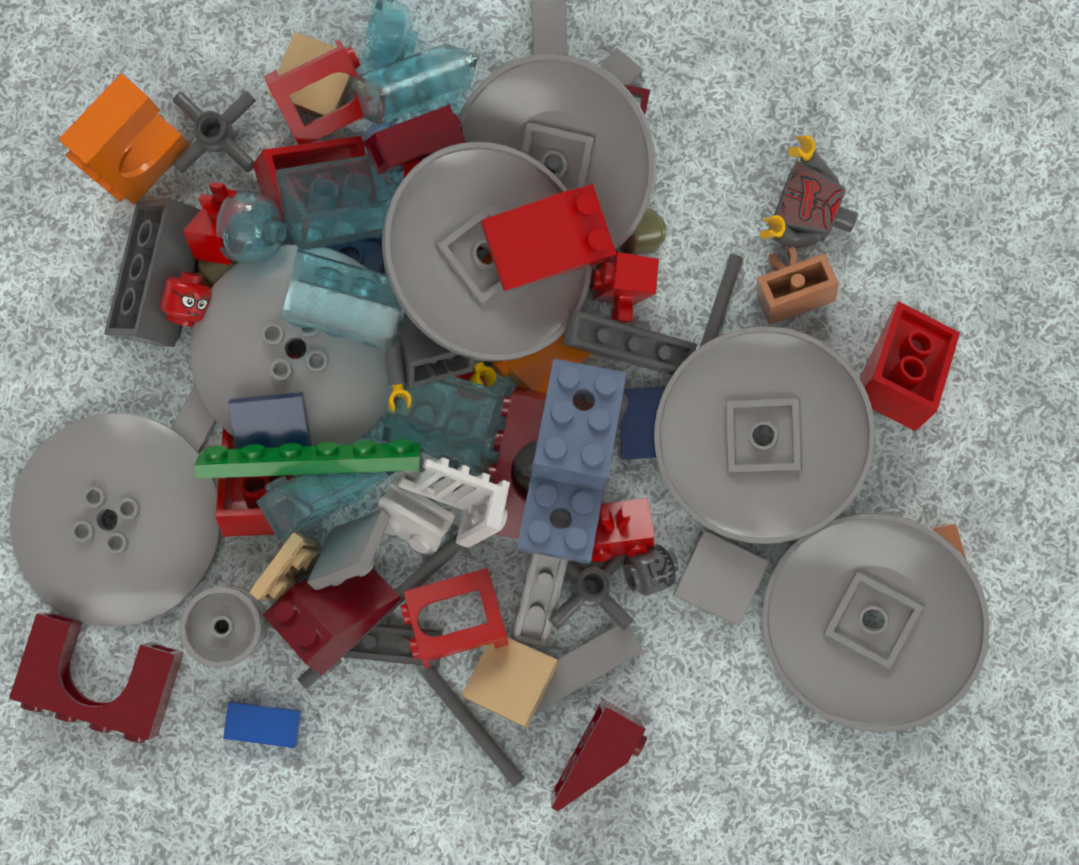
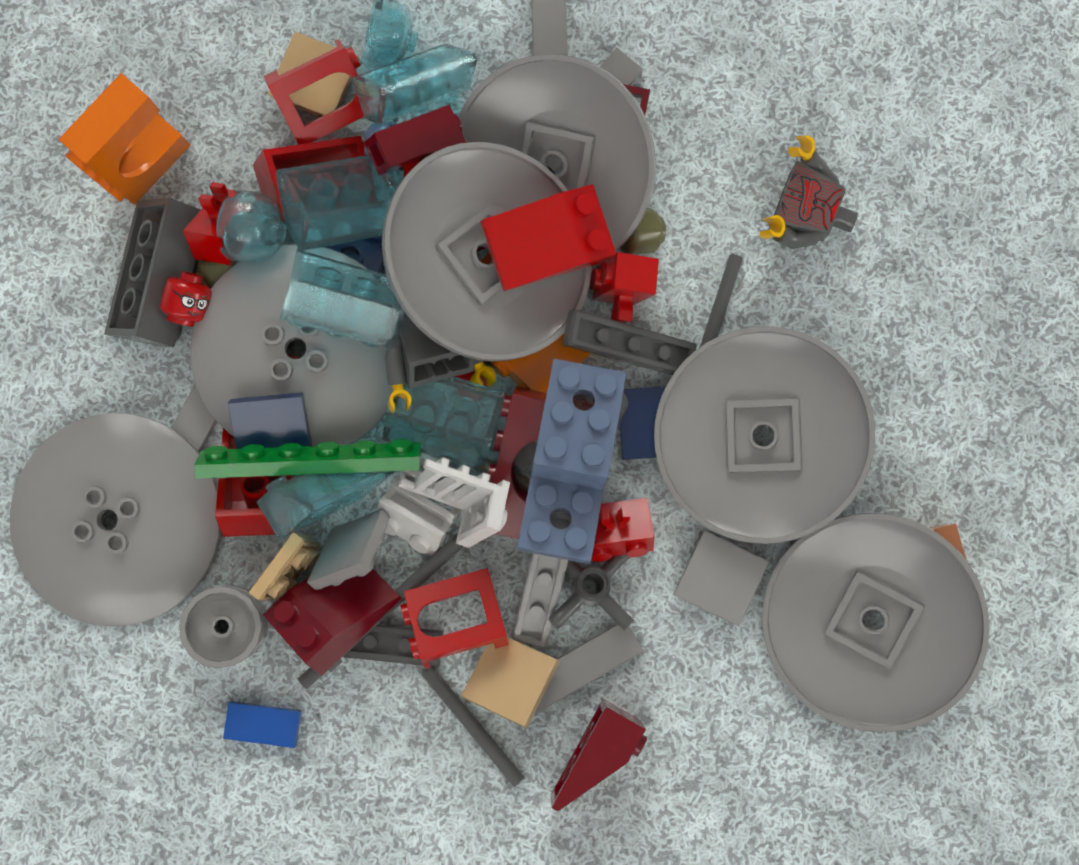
(47, 683): dark red arch -> none
(205, 122): dark grey bar -> none
(651, 570): dark grey head -> none
(796, 287): nougat brick -> none
(909, 366): red slope -> none

